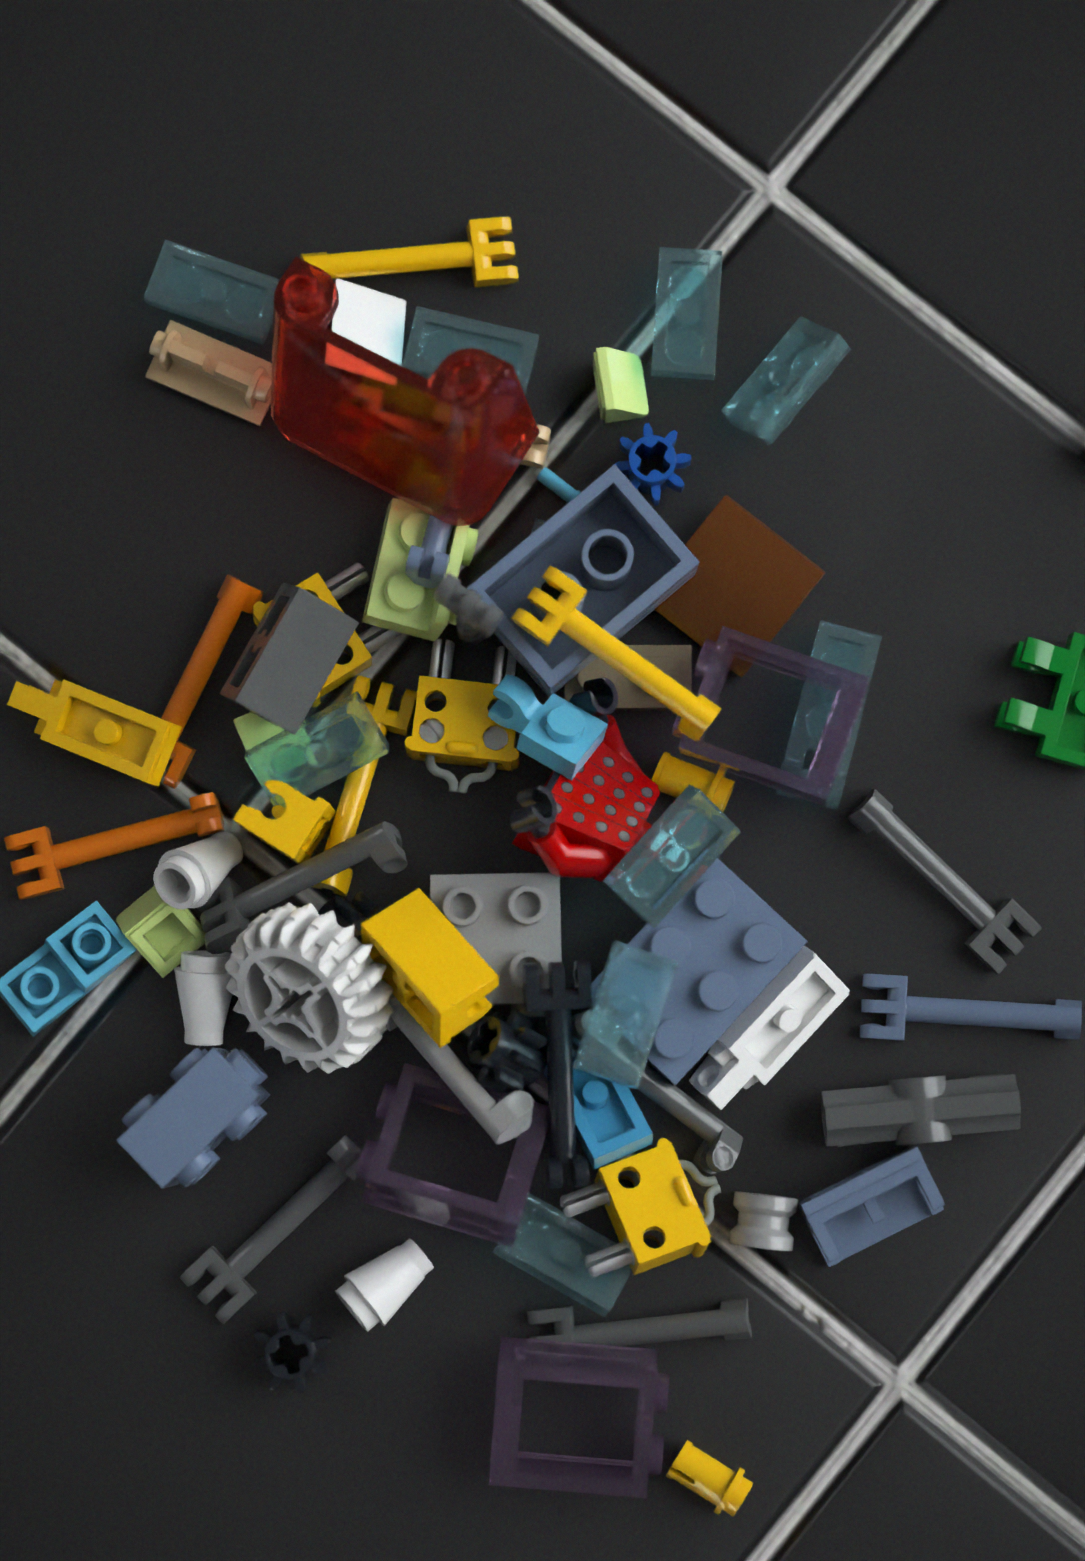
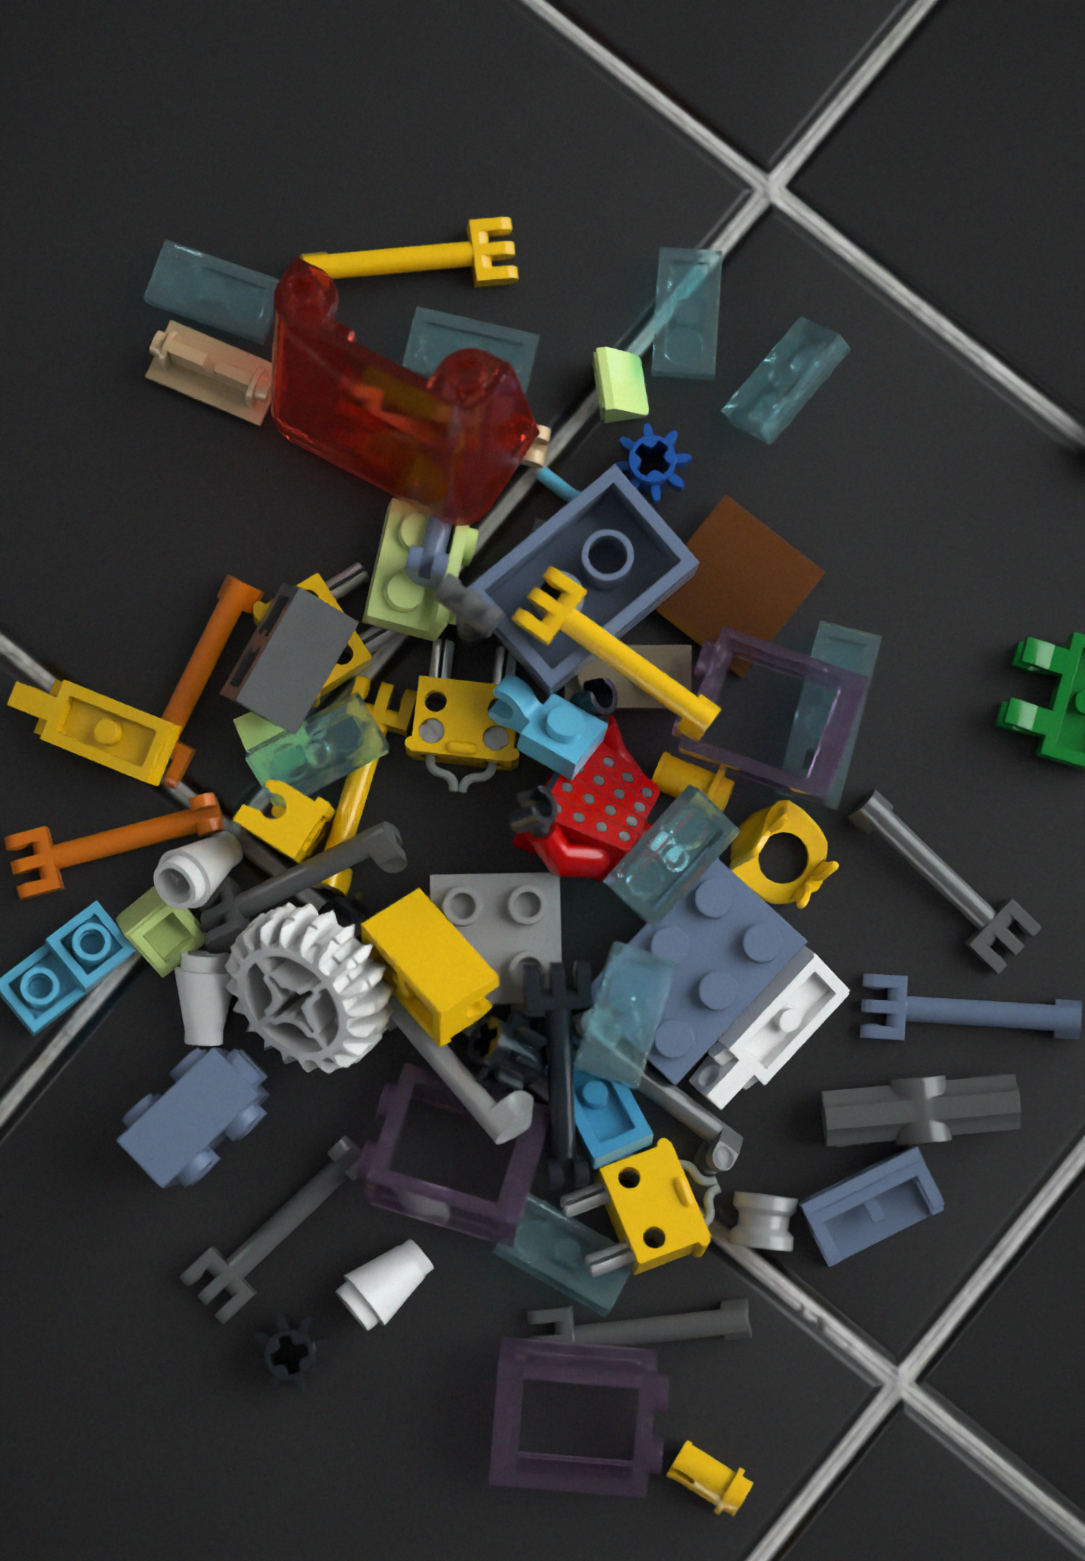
(370, 319): white sticker -> none
(756, 830): none -> yellow piece

